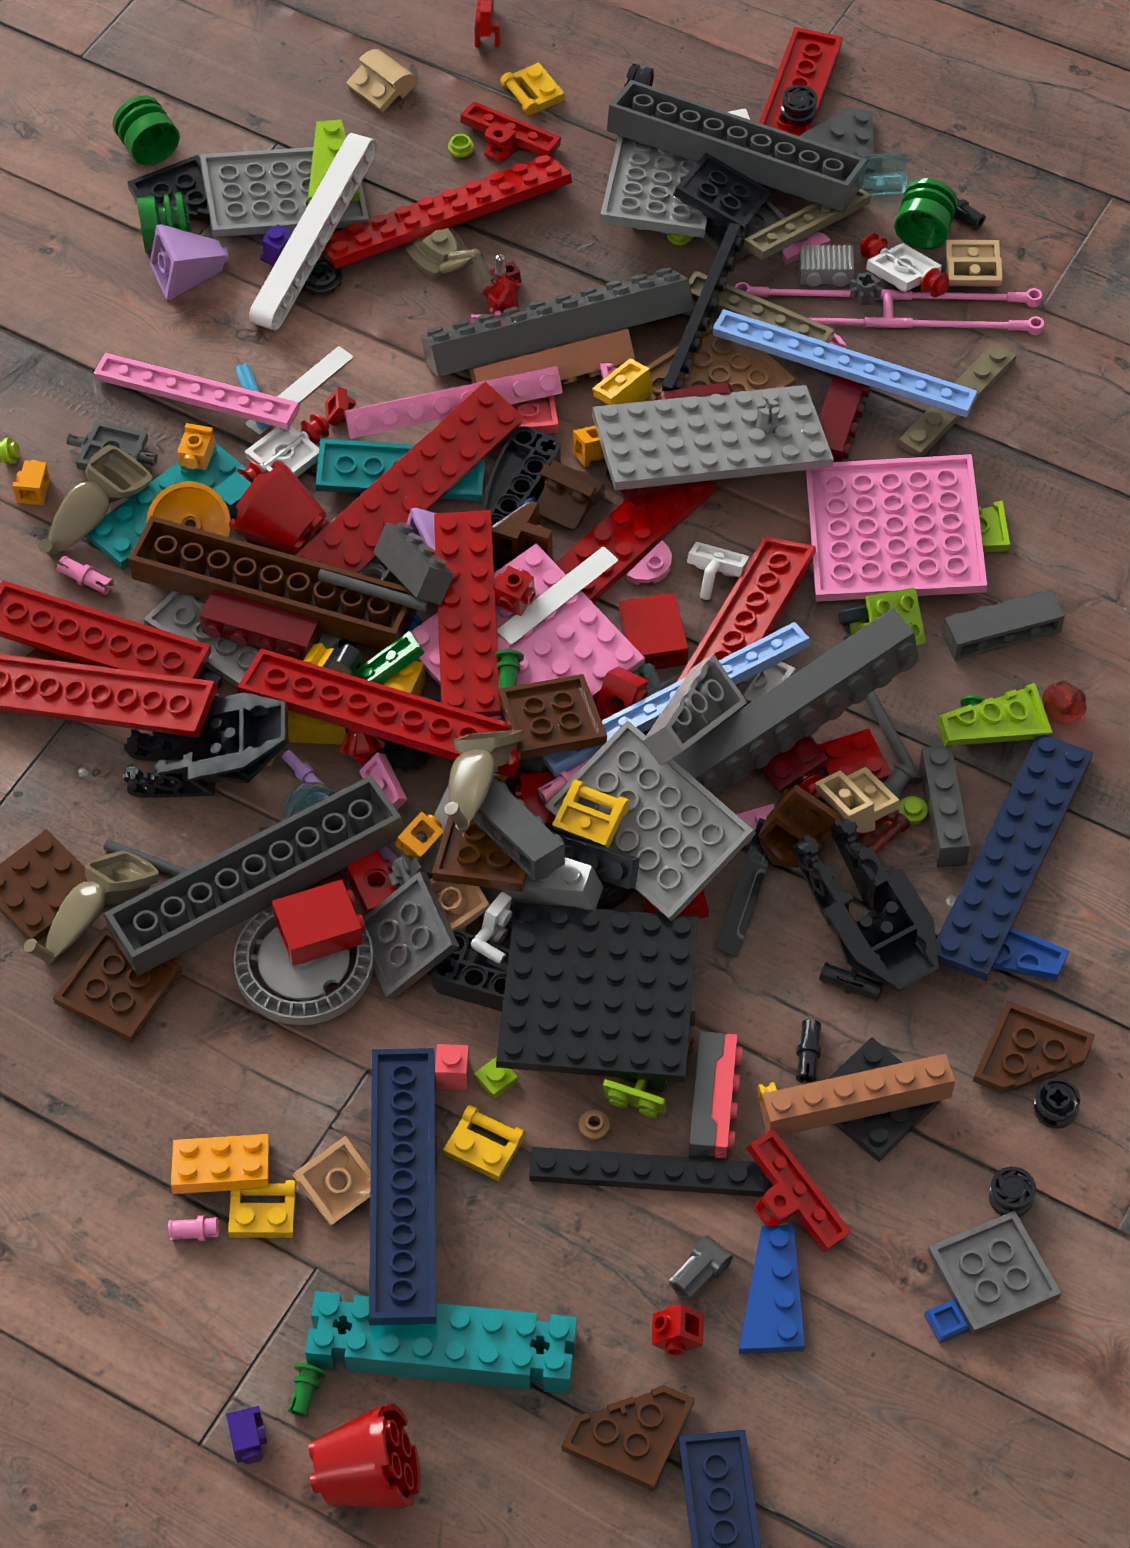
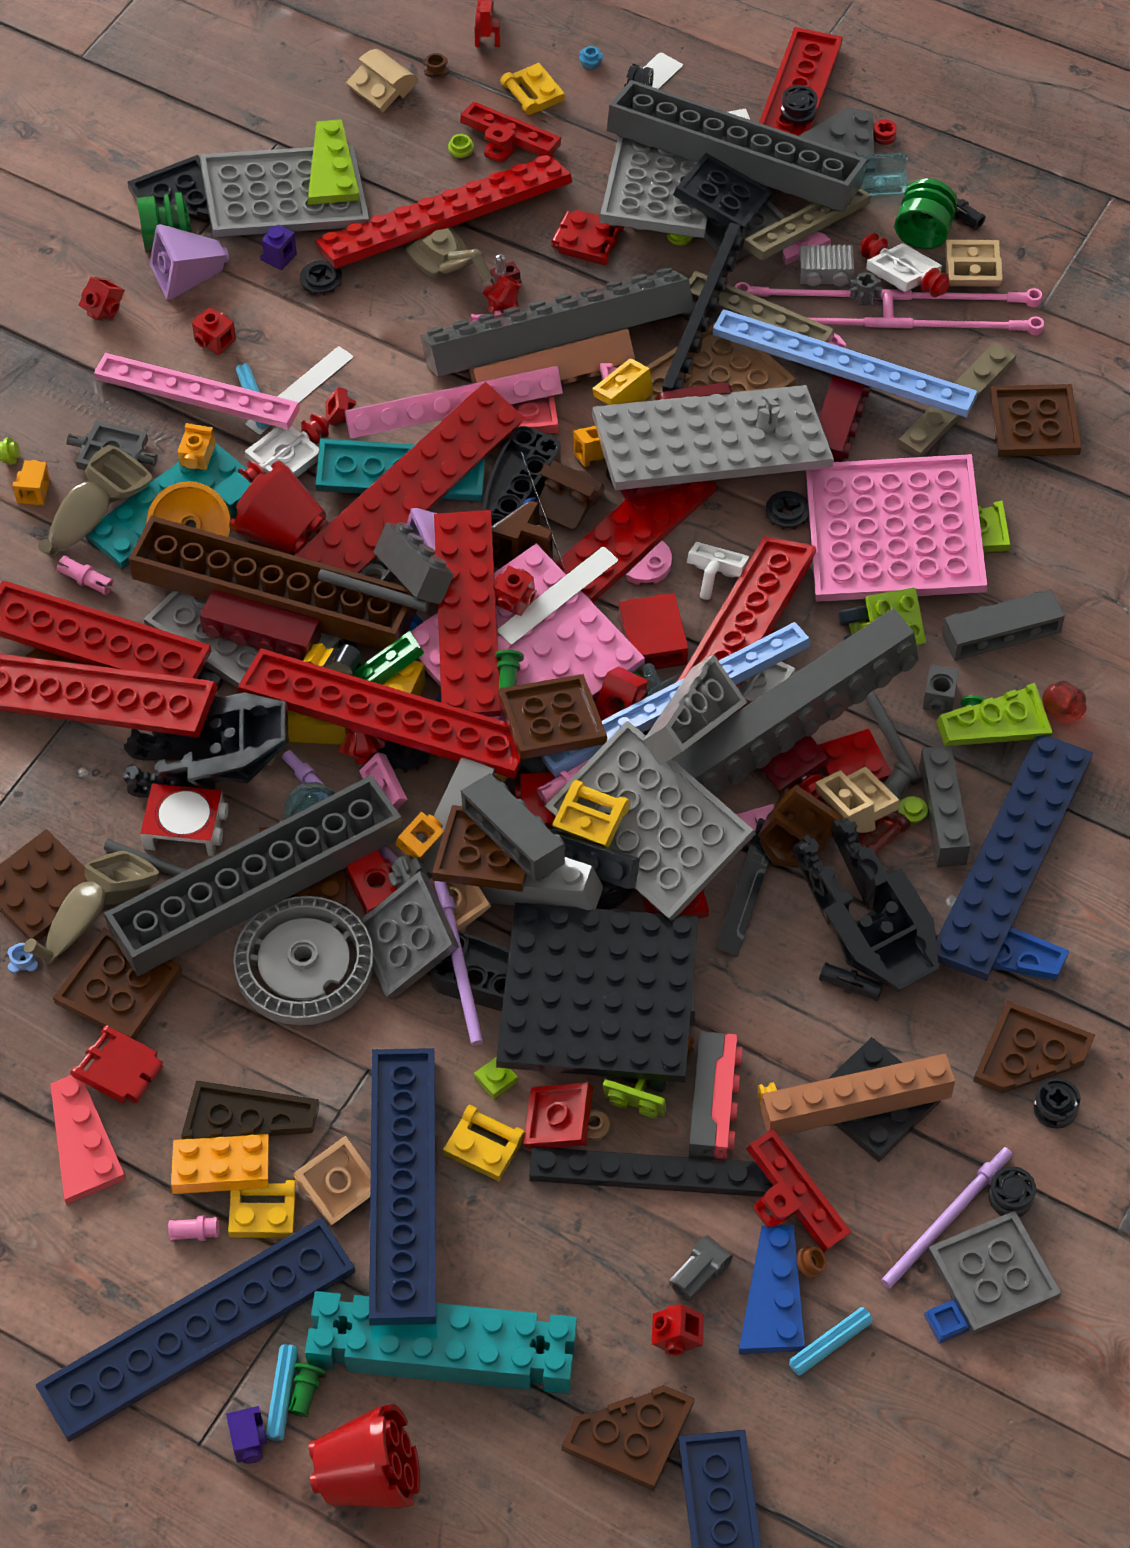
(15, 954): none -> light blue plate
(83, 1145): none -> coral wing
(101, 298): none -> red brick
(120, 1067): none -> red plate
(146, 130): green wheel -> none
(184, 816): none -> panel
(194, 1329): none -> dark blue plate
(213, 331): none -> red brick
(239, 1111): none -> dark brown wing
(281, 1392): none -> medium azure axle
(313, 231): white beam -> none
(318, 922): red brick -> none
(435, 65): none -> reddish brown plate
(448, 906): none -> lavender bar
(452, 1067): coral brick -> none
(474, 771): dark tan piece -> none
(494, 928): white plate -> none
(543, 512): none -> black sticker
(558, 1115): none -> red plate
(584, 237): none -> red plate
(590, 57): none -> dark azure plate
(664, 68): none -> white sticker
(794, 502): none -> black gear
(808, 1051): black pin -> none
(811, 1261): none -> dark orange plate
(830, 1341): none -> medium azure axle
(884, 131): none -> red bush
(944, 680): none -> dark grey brick
(984, 1177): none -> lavender bar
(1035, 420): none -> reddish brown plate

